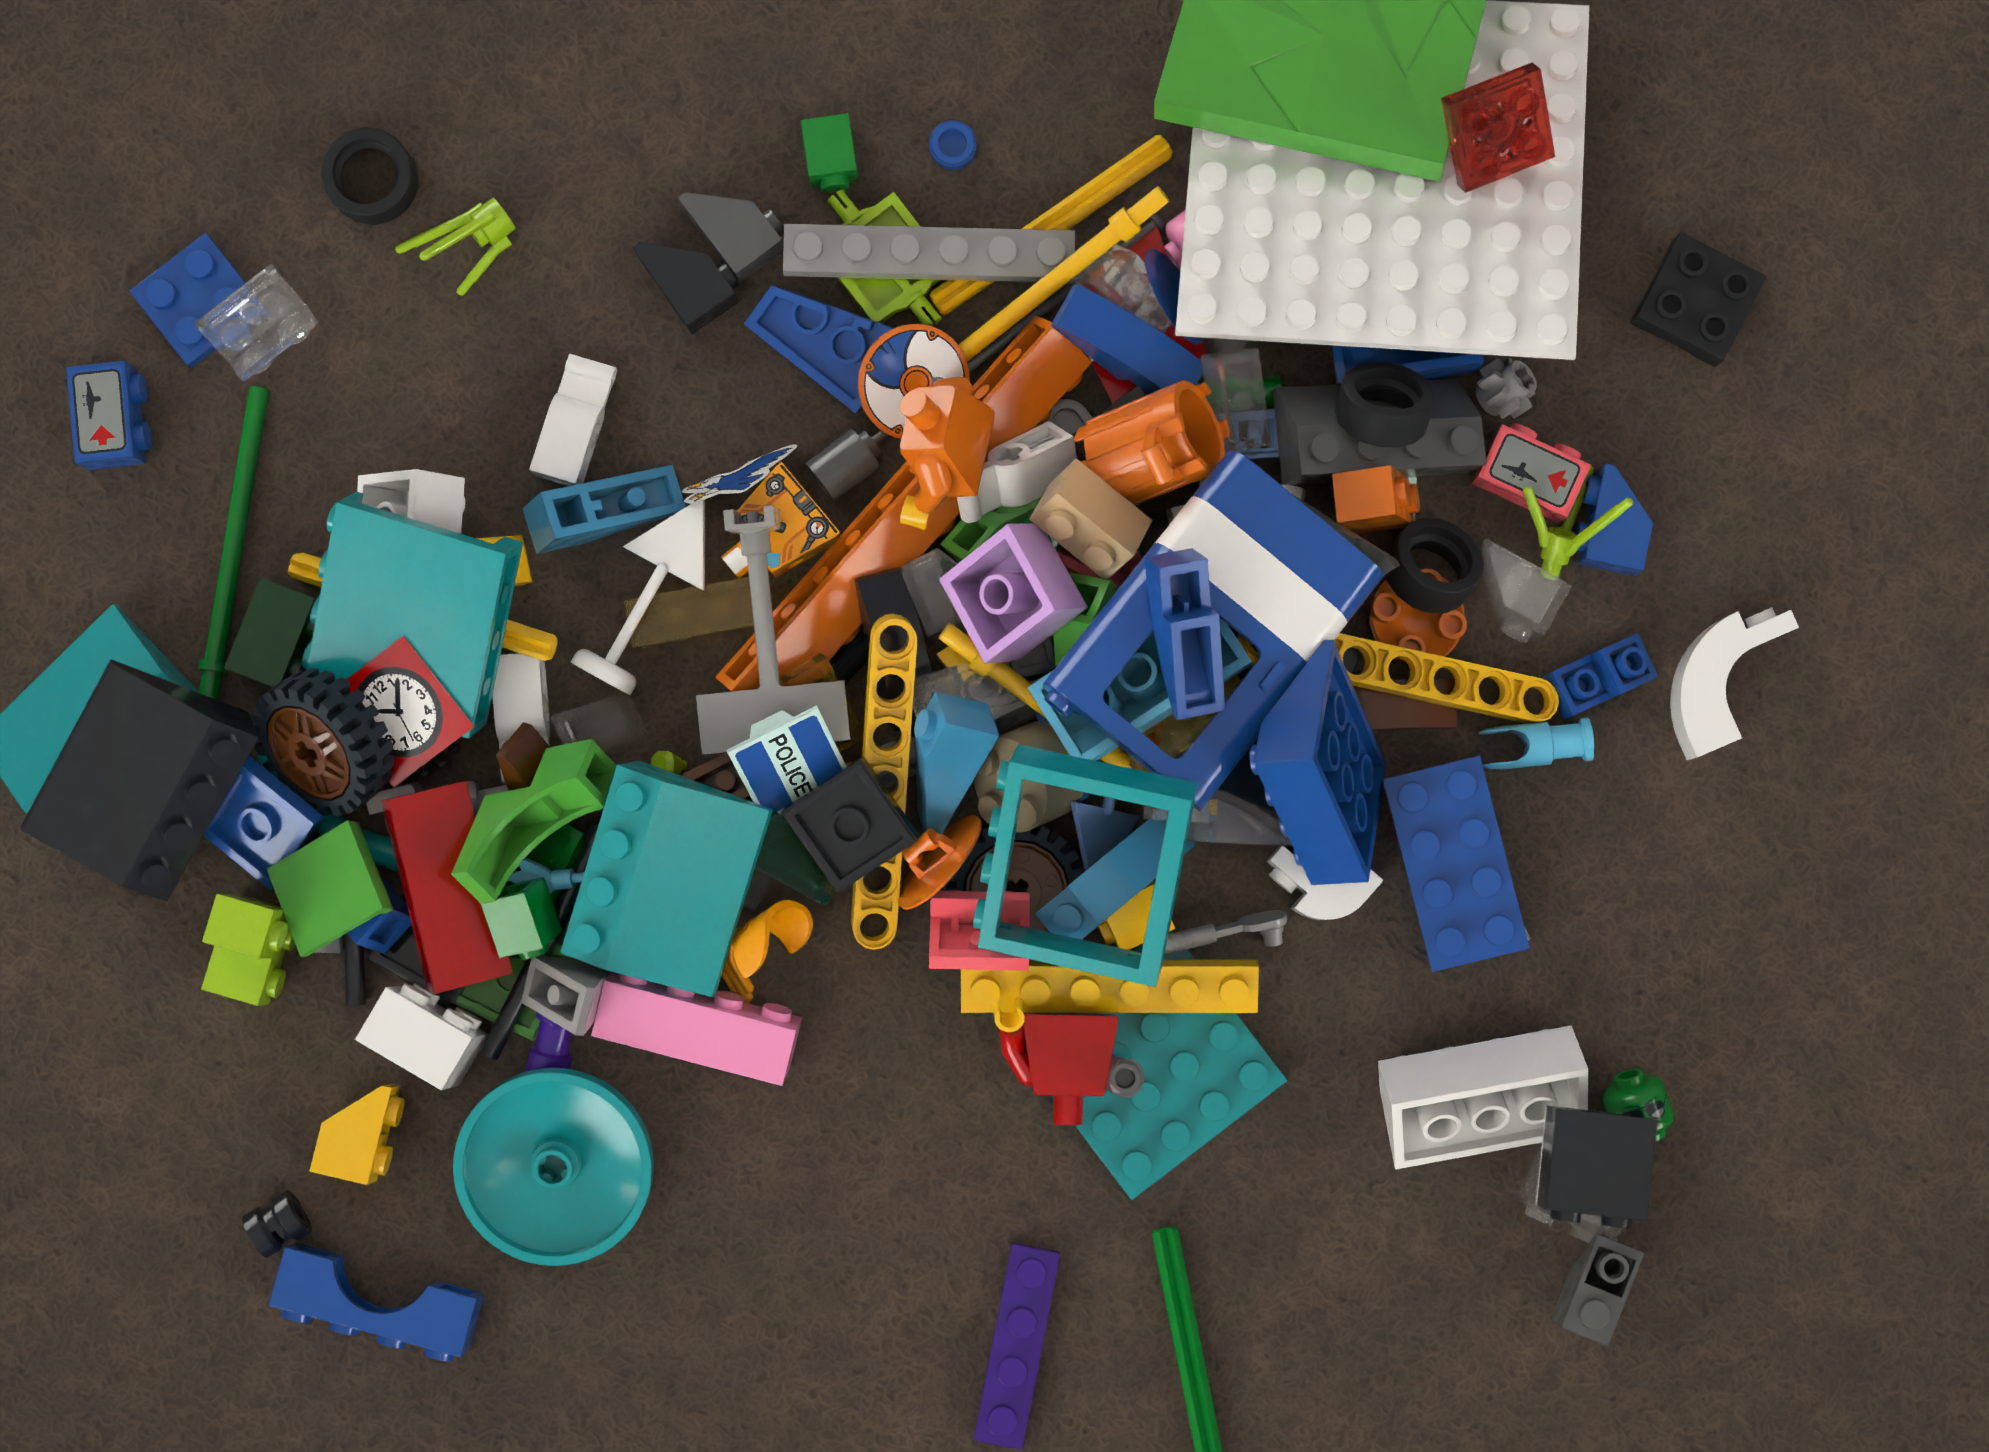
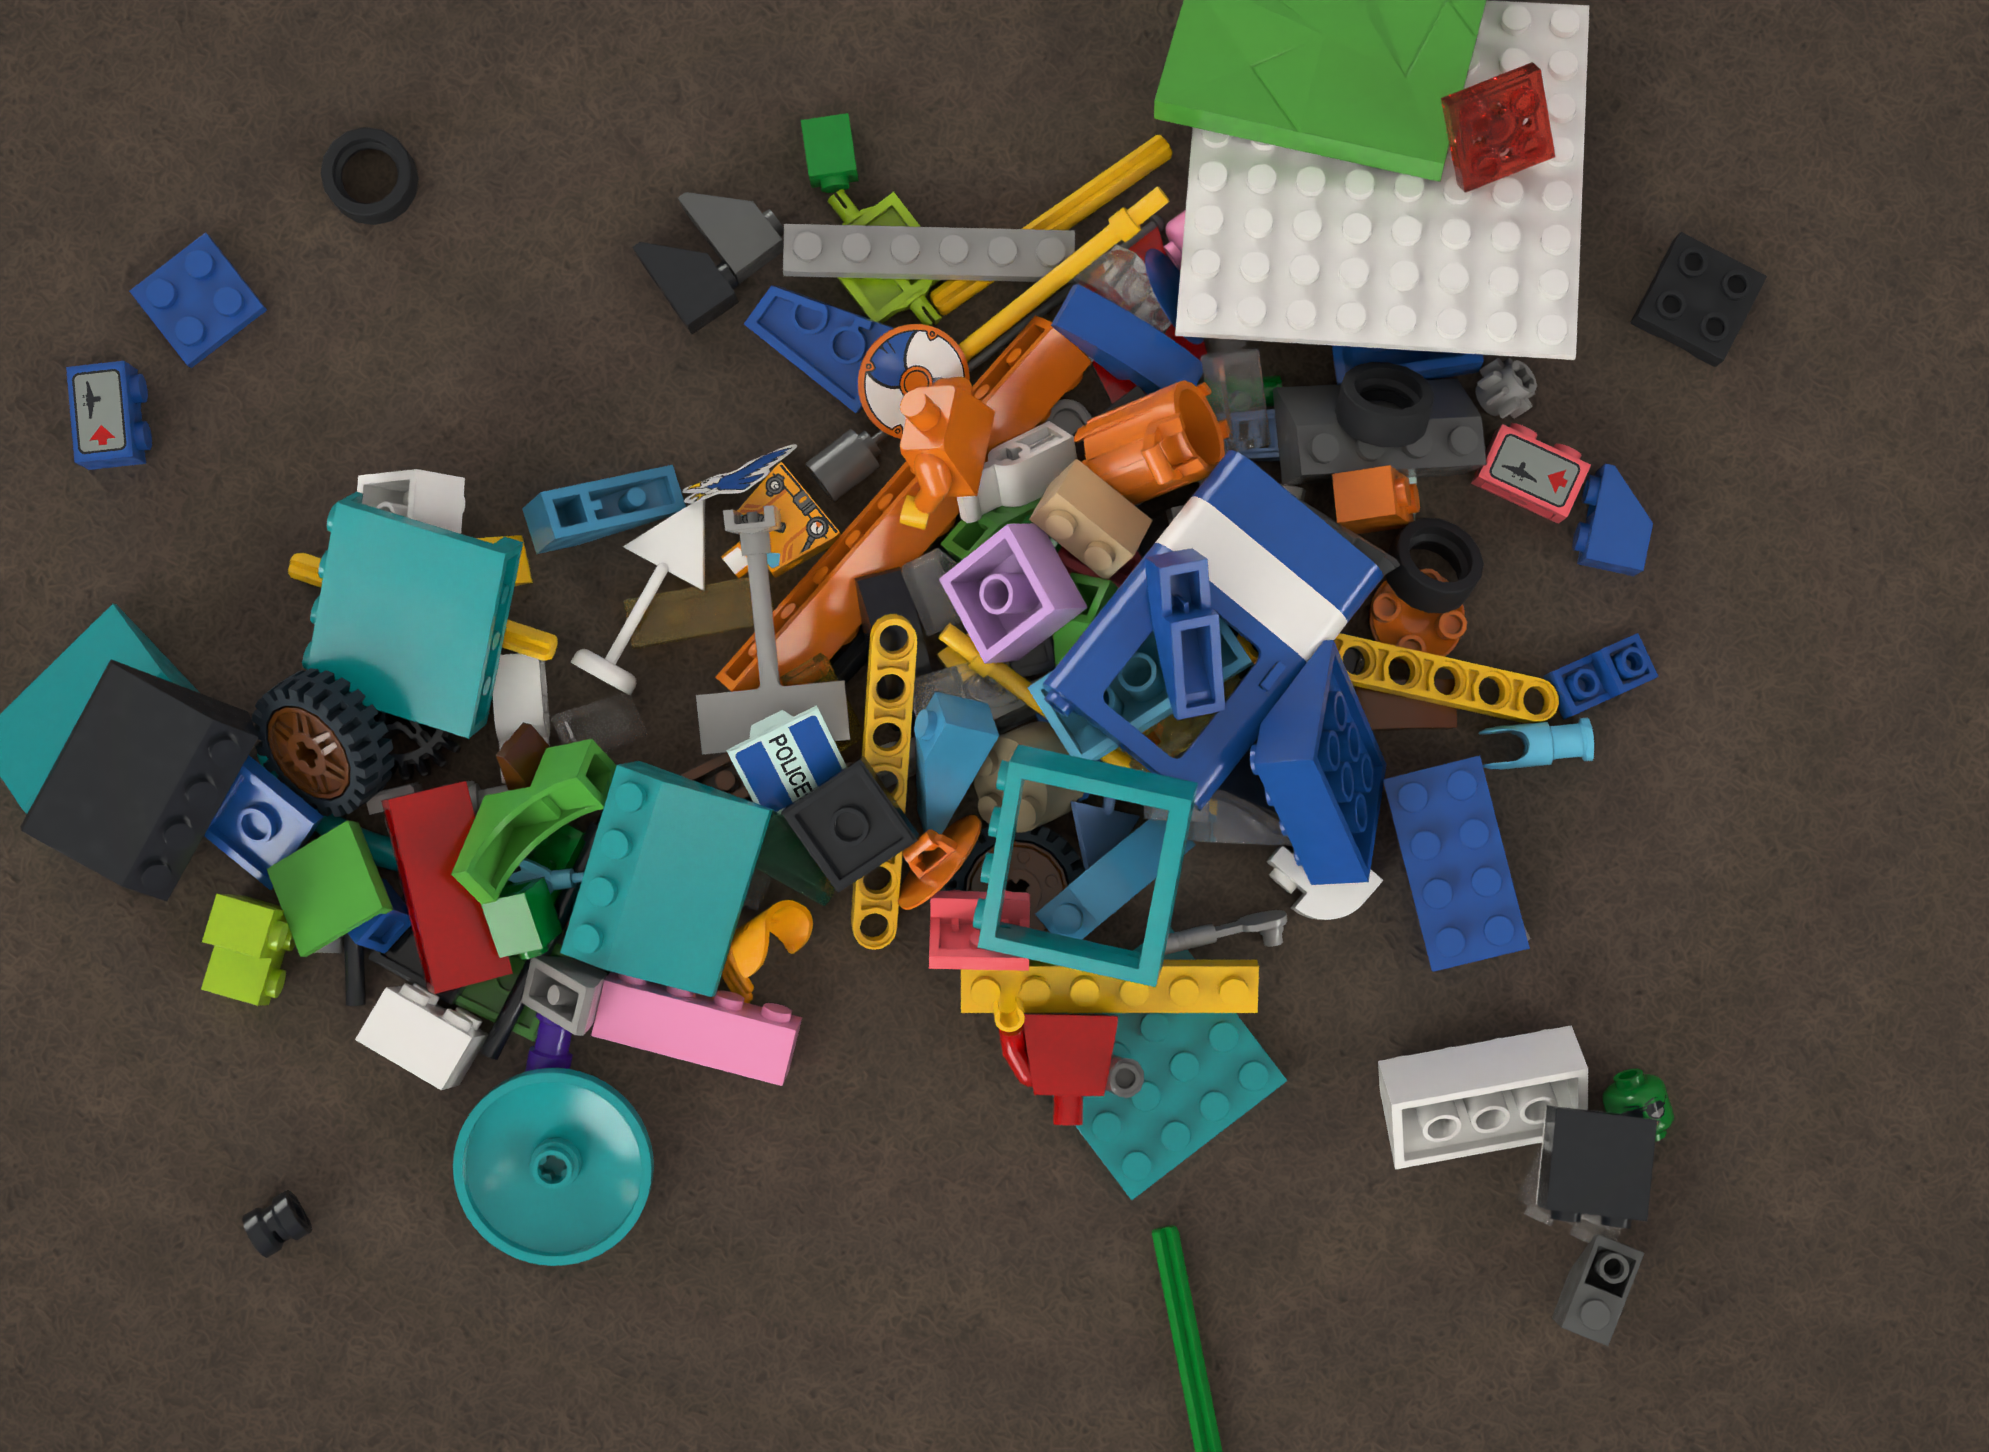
(213, 663): green bar -> none
(257, 322): clear bracket -> none
(272, 634): dark green brick -> none
(316, 1286): blue arch -> none
(355, 1139): yellow slope -> none
(412, 704): sticker -> none
(484, 222): lime plant -> none
(573, 422): white piece -> none
(668, 761): lime rock -> none
(952, 145): blue tile -> none
(1016, 1346): dark purple plate -> none
(1129, 922): yellow brick -> none
(1520, 592): clear slope -> none
(1561, 542): lime plant -> none
(1699, 684): white arch -> none

